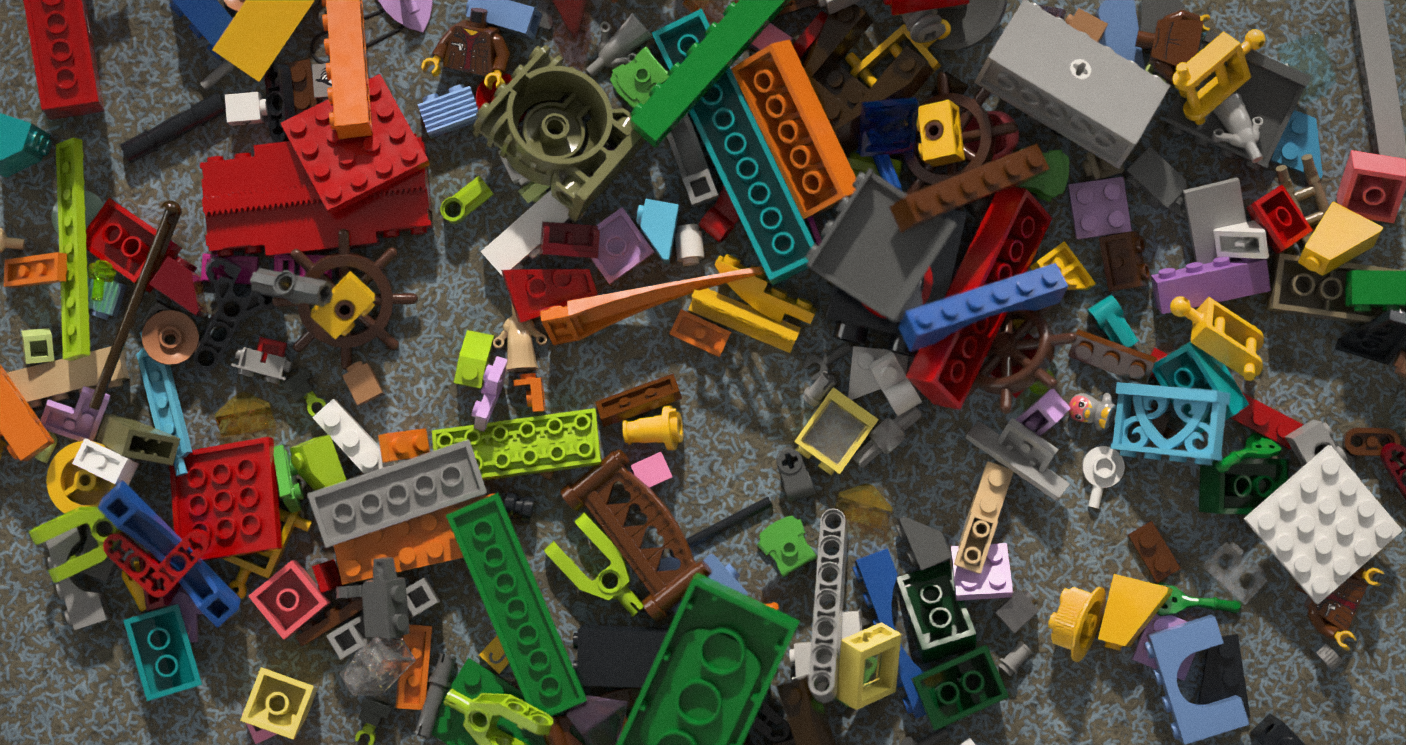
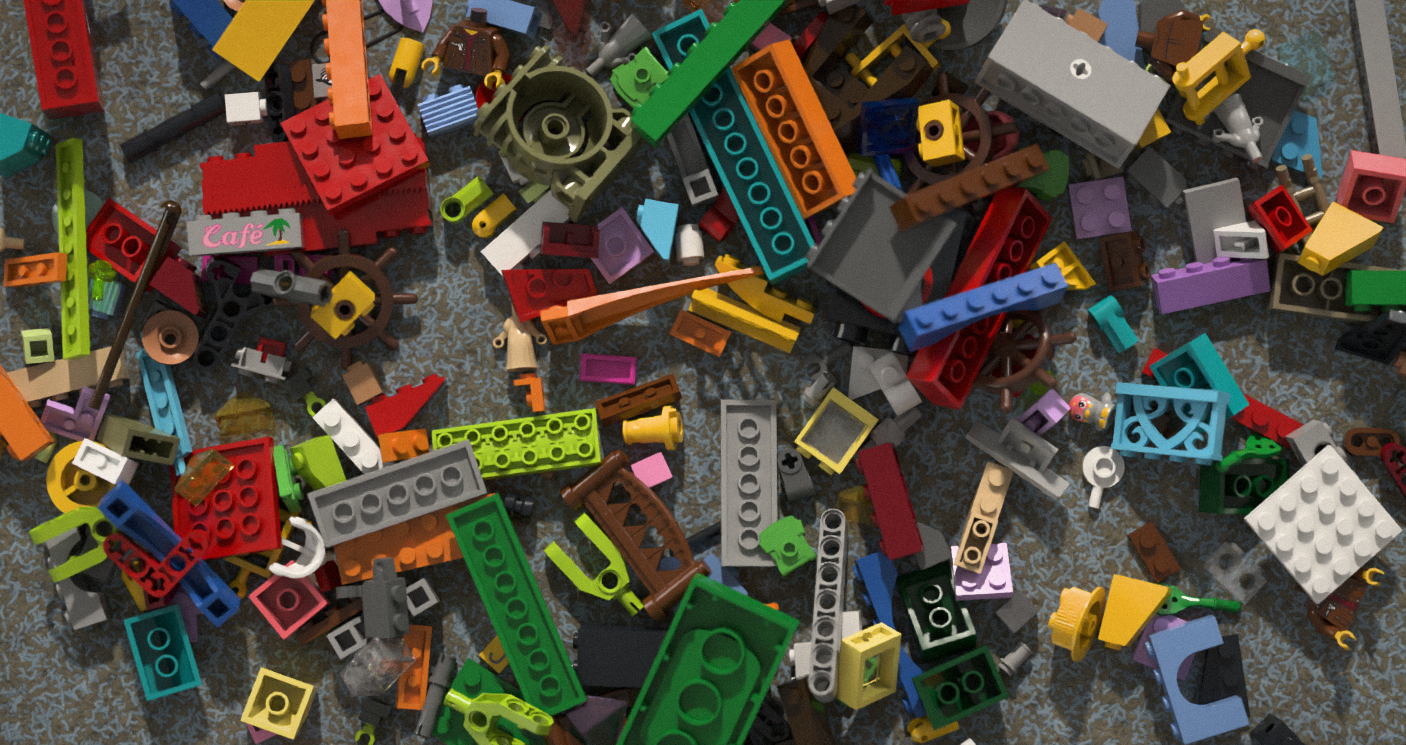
(202, 475): none -> clear yellow slope
(245, 234): none -> light grey brick
(311, 553): none -> white helmet
(398, 411): none -> red slope
(406, 58): none -> yellow piece
(473, 359): lime slope -> none
(492, 387): lavender plate -> none
(493, 216): none -> yellow piece
(608, 369): none -> dark pink tile
(747, 480): none -> light grey plate
(890, 500): none -> dark red brick
(922, 731): none -> yellow piece
(1112, 357): reddish brown plate -> none
(1154, 131): none -> yellow brick
(1223, 335): yellow piece -> none
(1329, 657): light grey axle -> none

